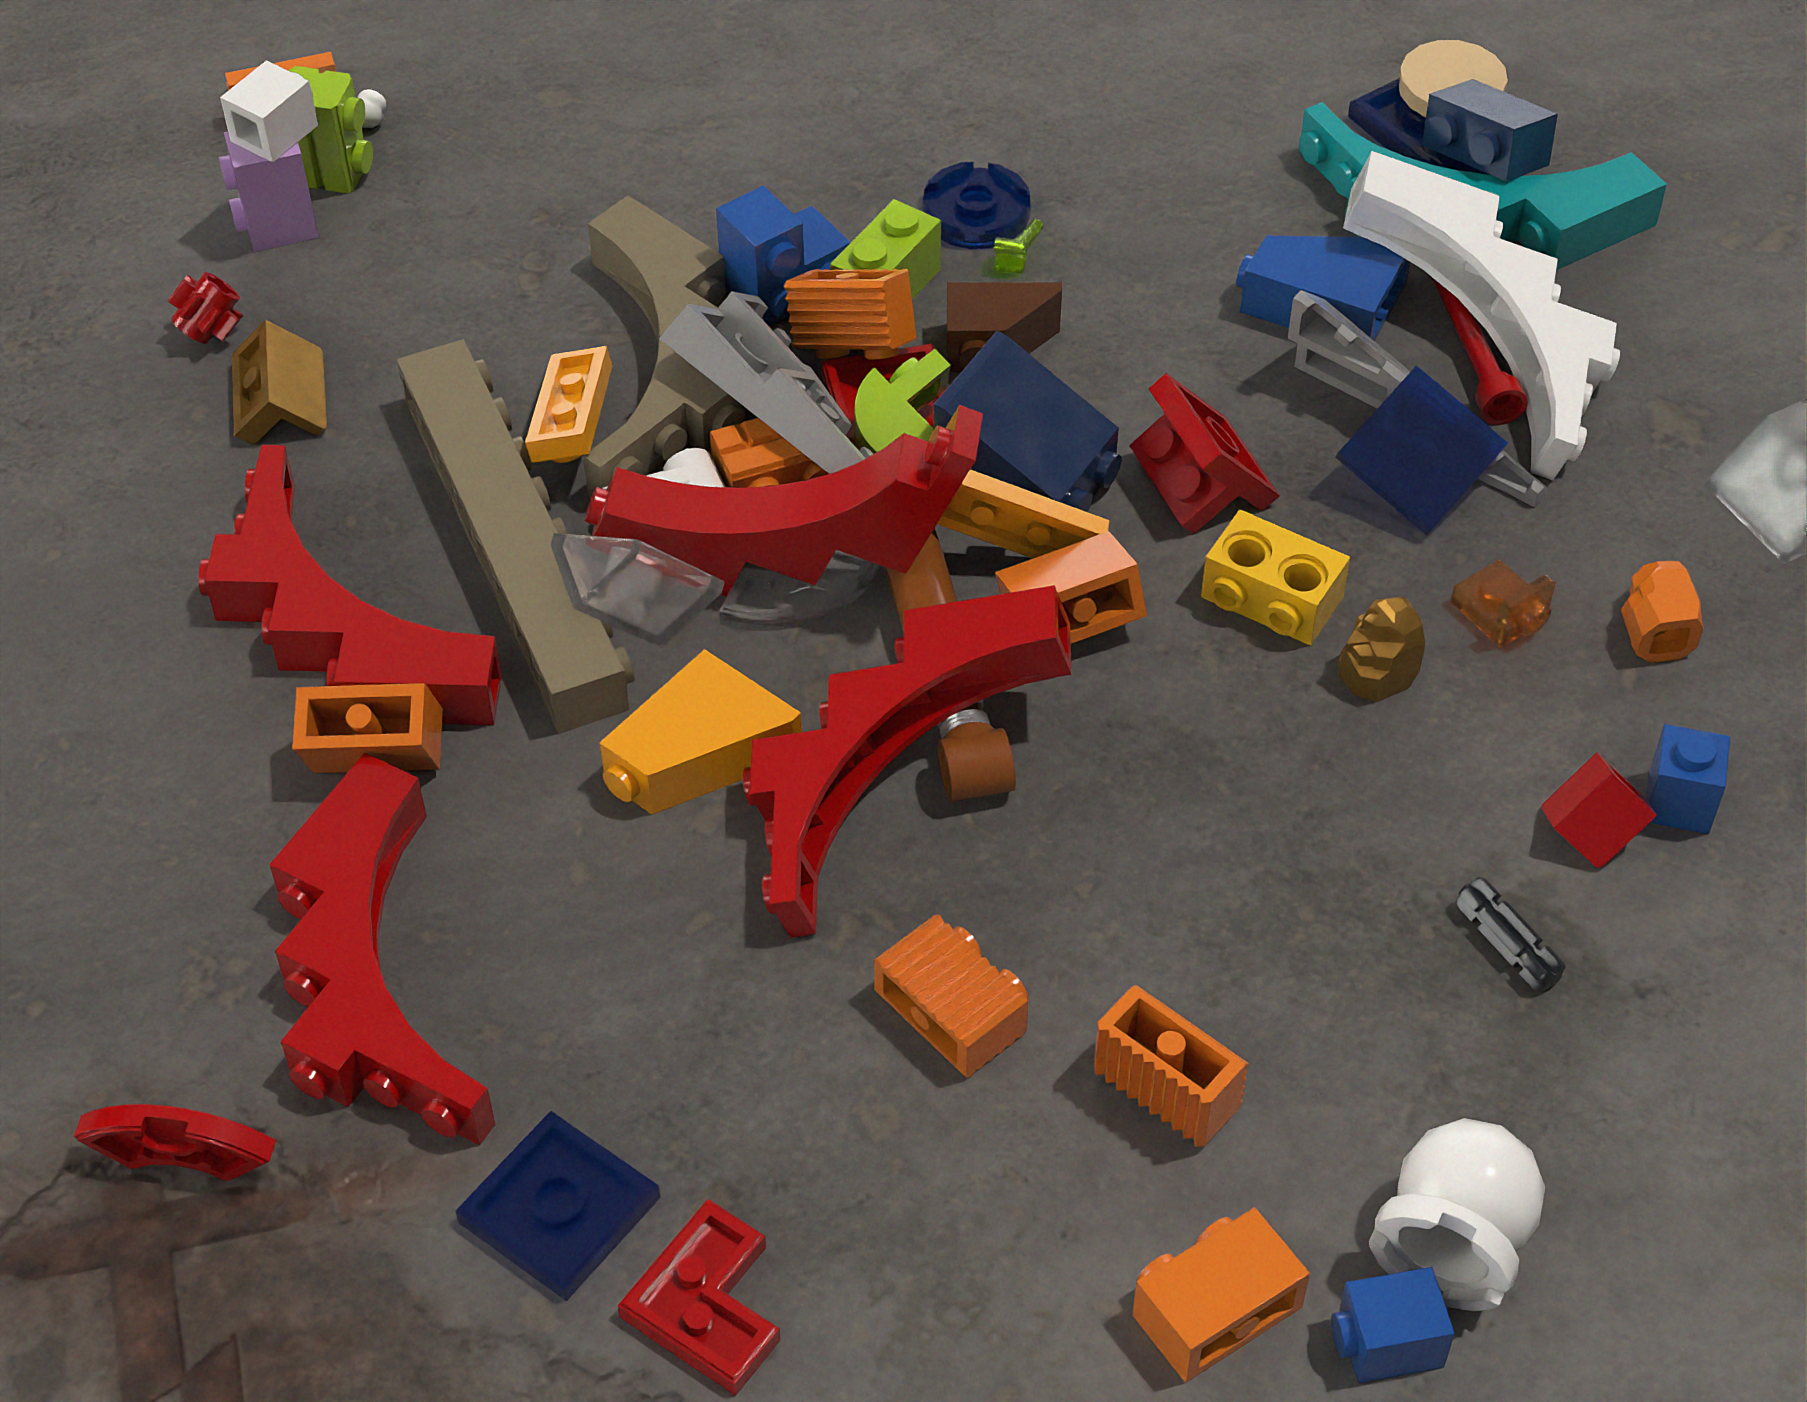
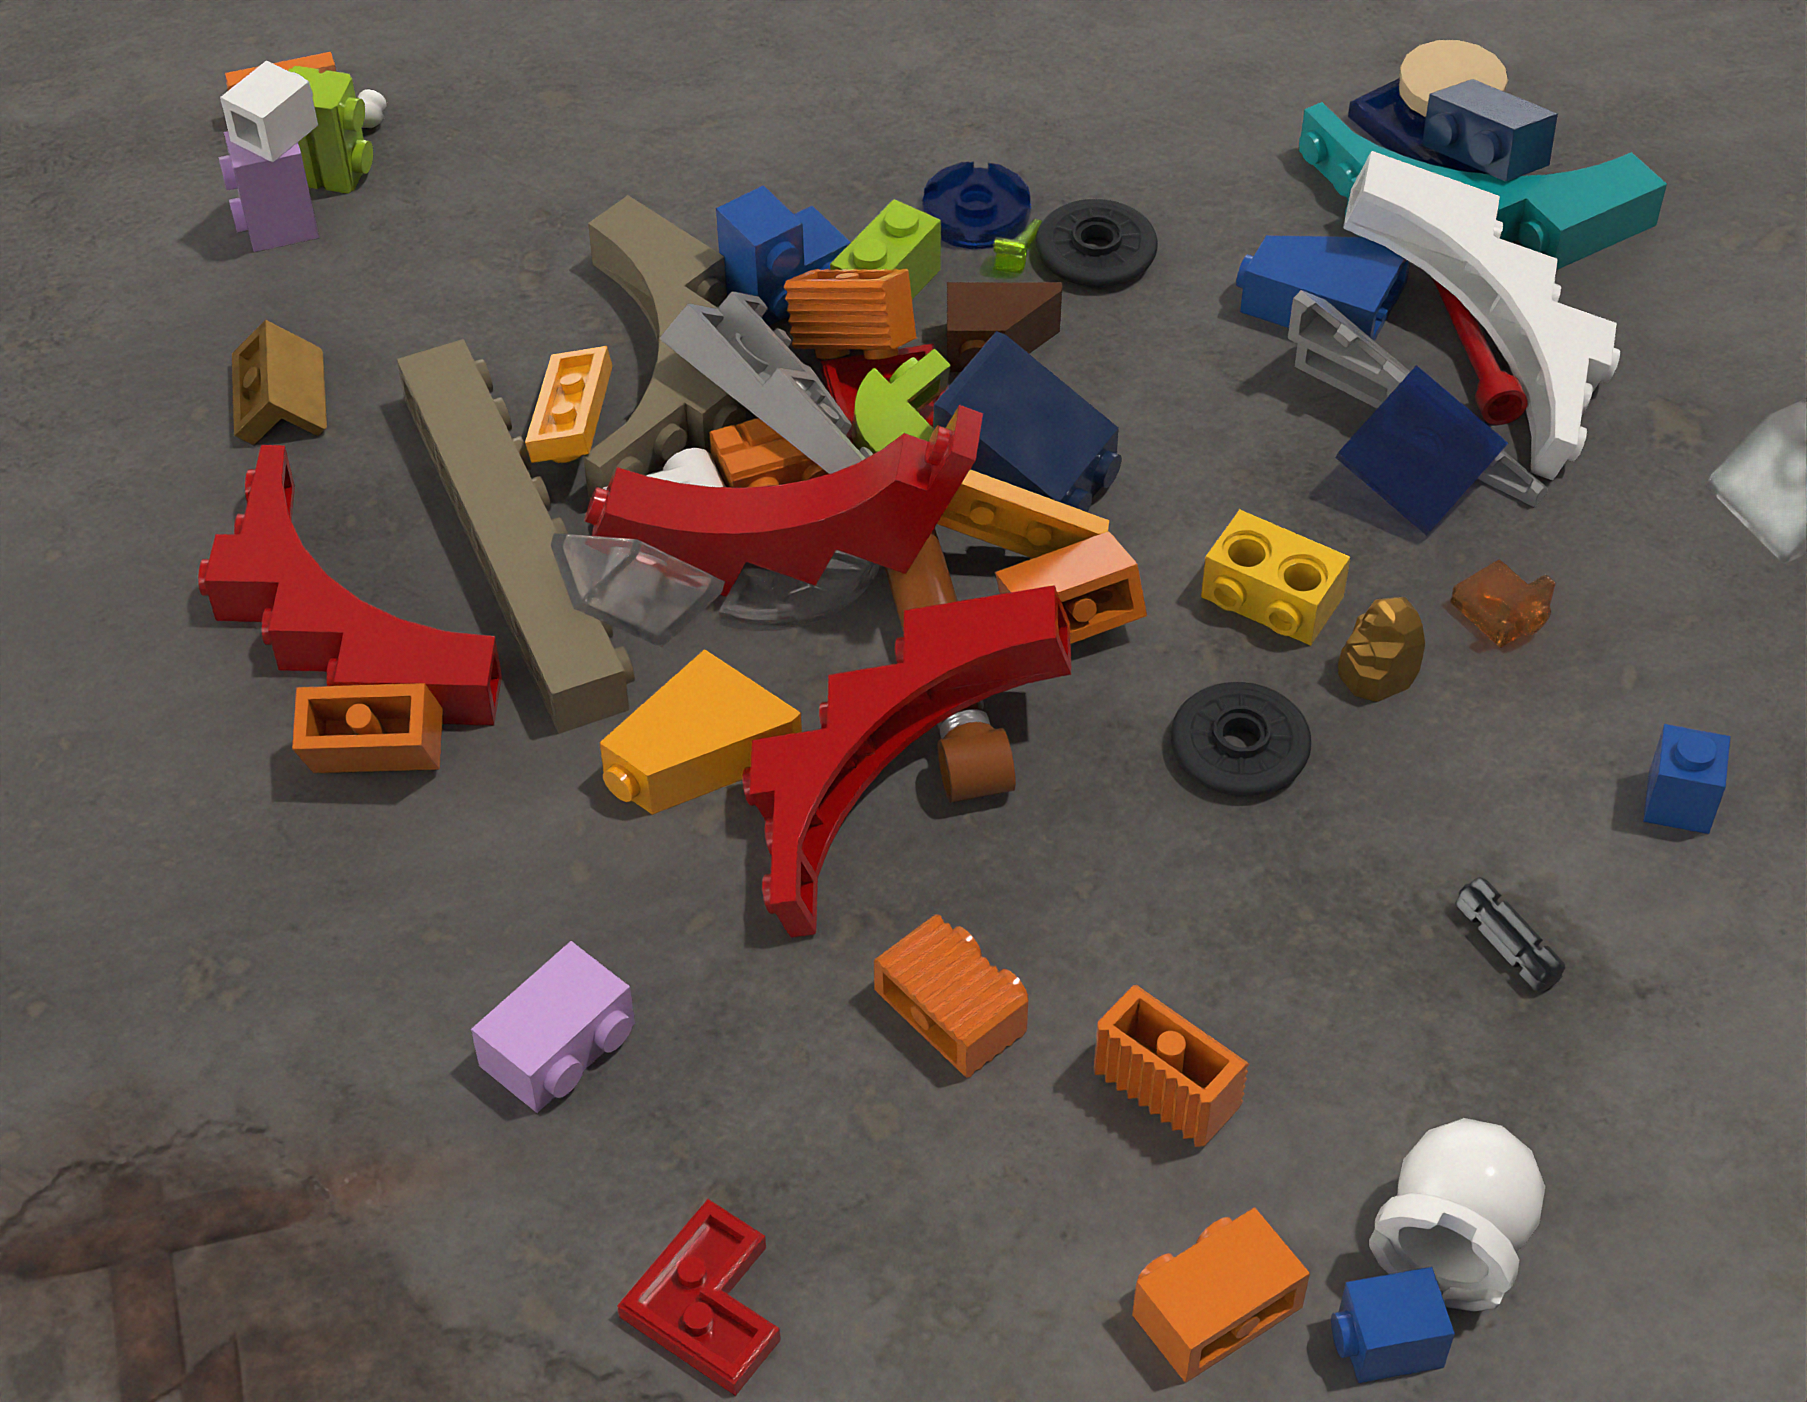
(174, 1136): red tile -> none
(205, 308): red gear -> none
(353, 1030): red arch -> none
(554, 1027): none -> lavender brick
(558, 1205): clear blue tile -> none
(1066, 255): none -> black wheel
(1198, 458): red bracket -> none
(1233, 770): none -> black wheel
(1598, 811): red panel -> none
(1663, 612): orange rock -> none

